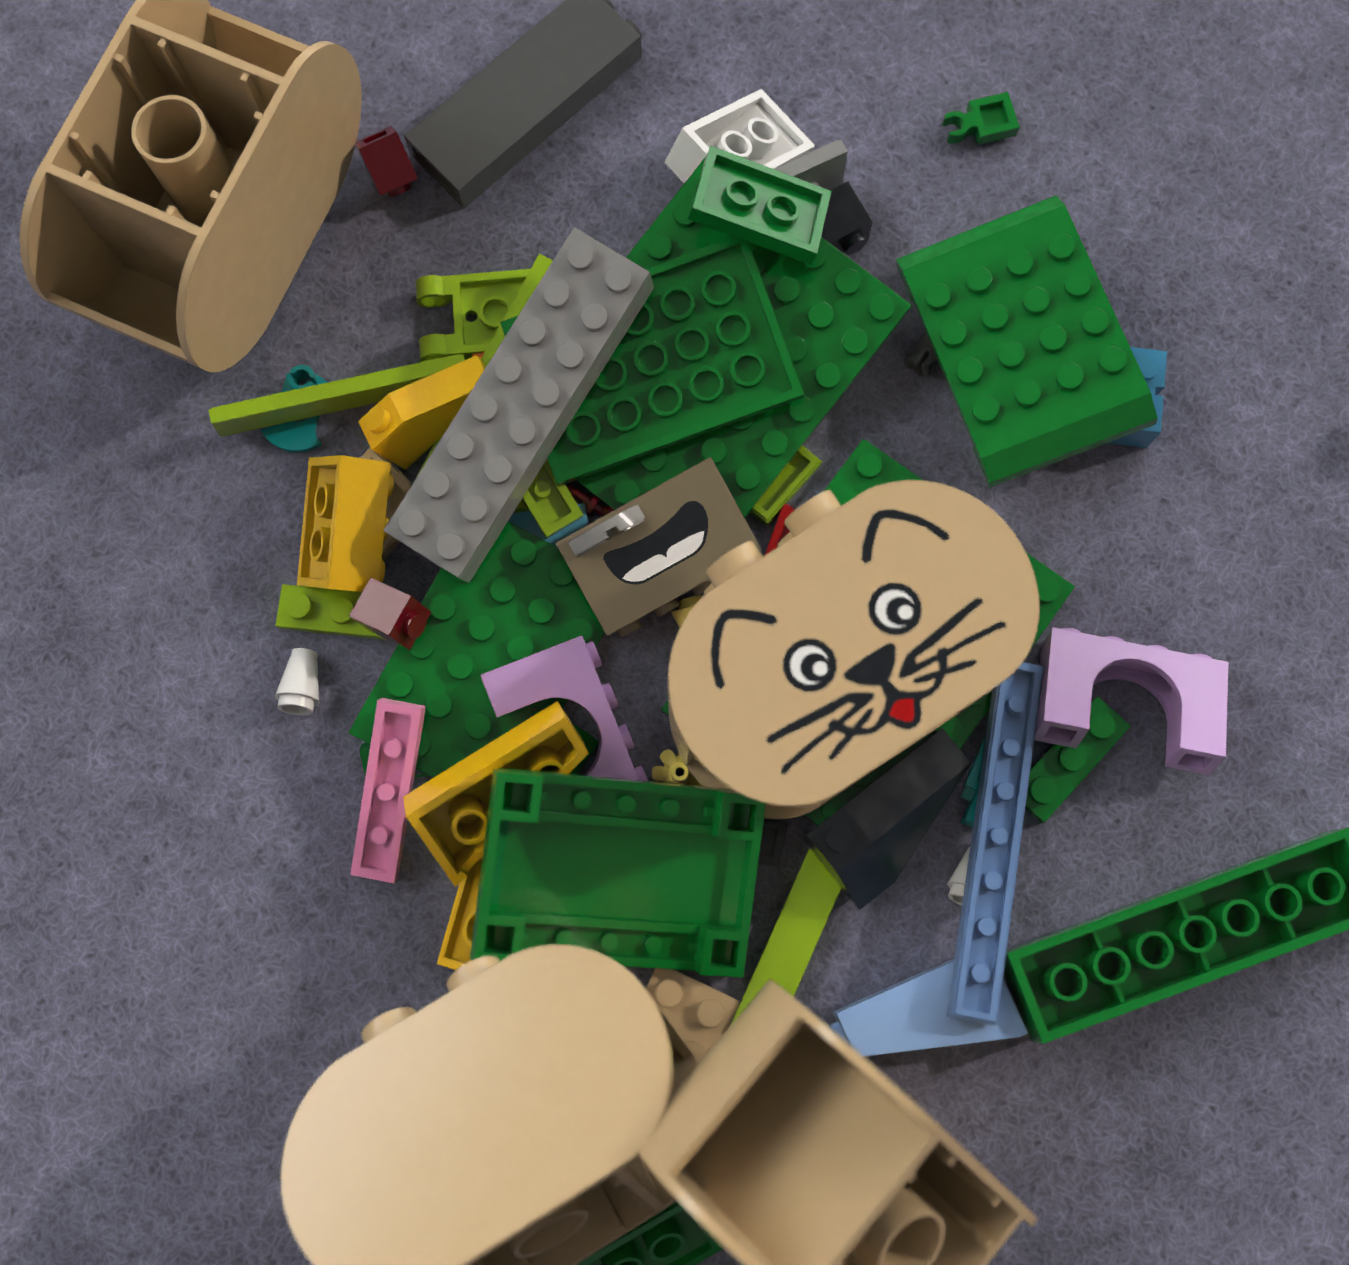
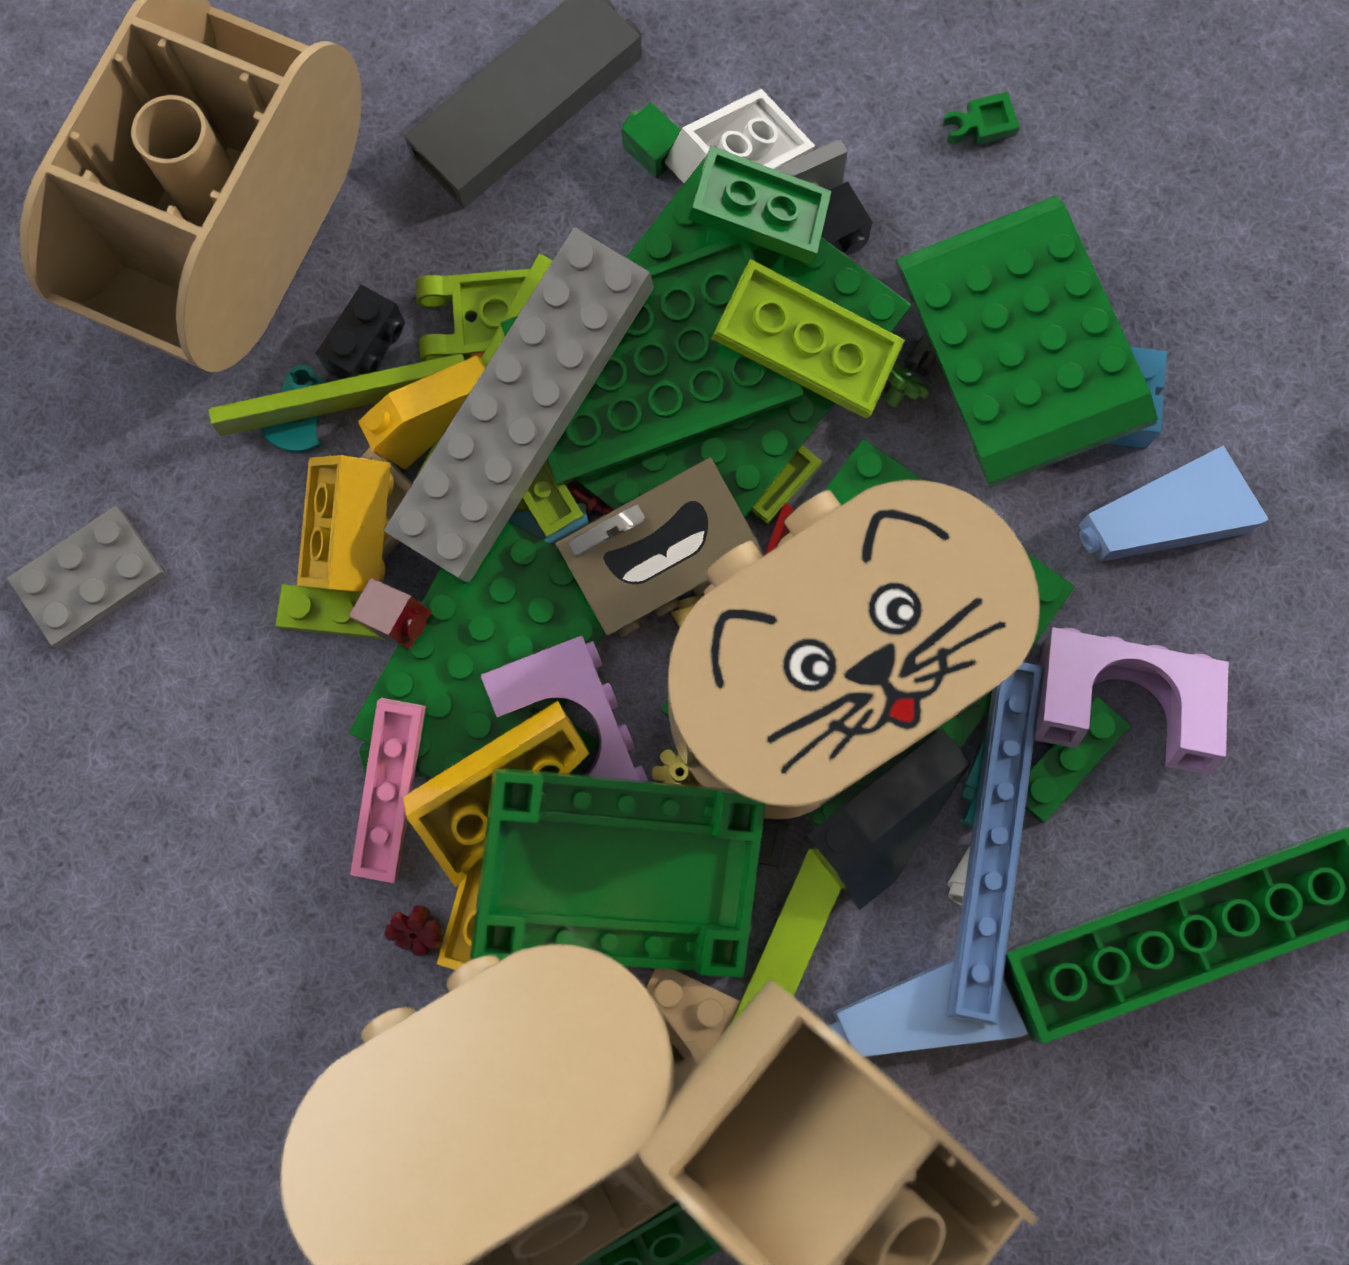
(86, 577): none -> light grey plate
(299, 684): white cone -> none
(361, 335): none -> black brick
(386, 162): dark red brick -> none
(414, 931): none -> dark red plant
(649, 138): none -> green brick
(808, 339): none -> lime tile
(904, 384): none -> bright green plant
(1179, 509): none -> light blue slope

